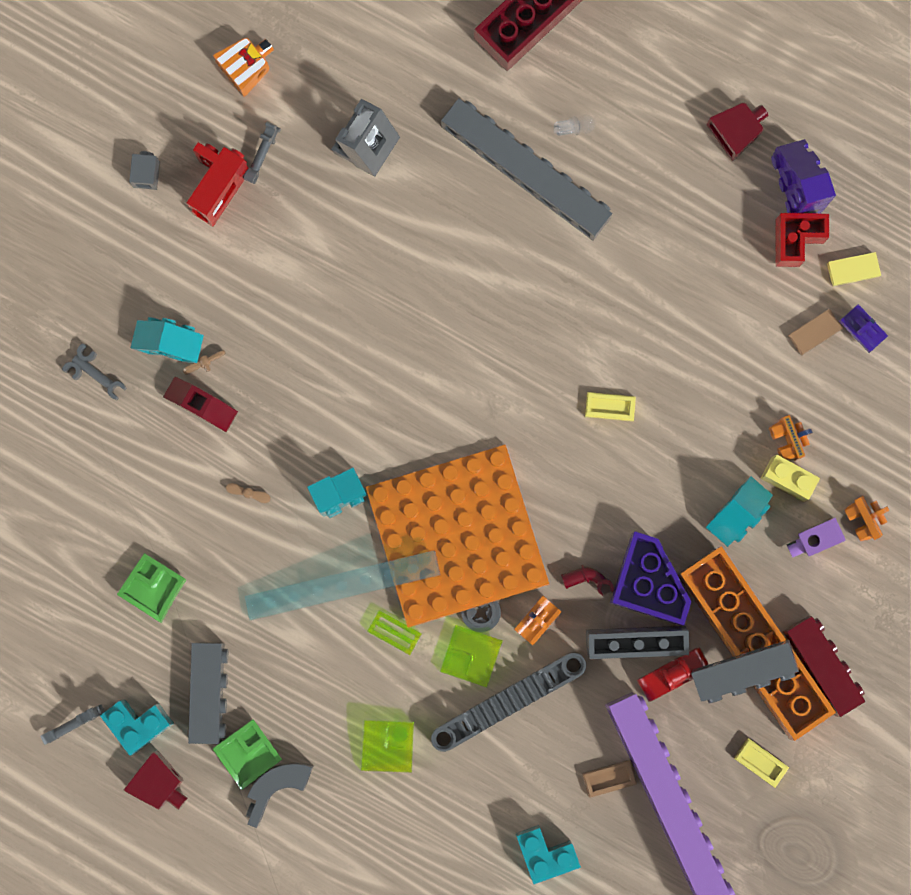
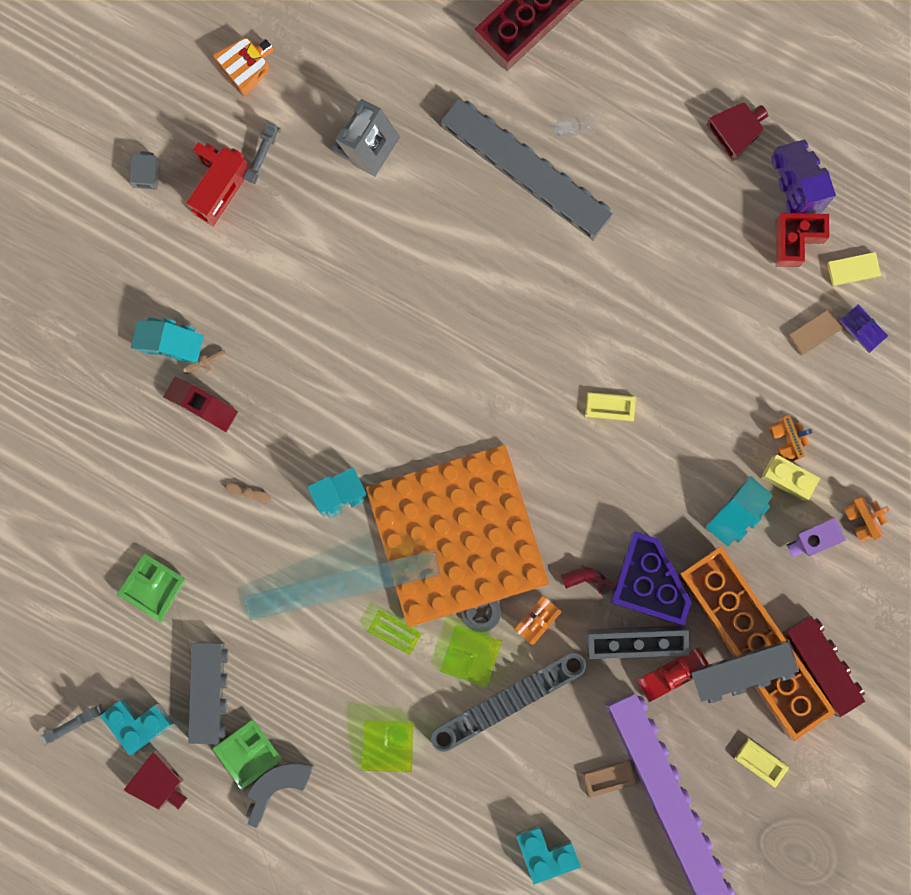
(81, 363): dark grey bar -> none

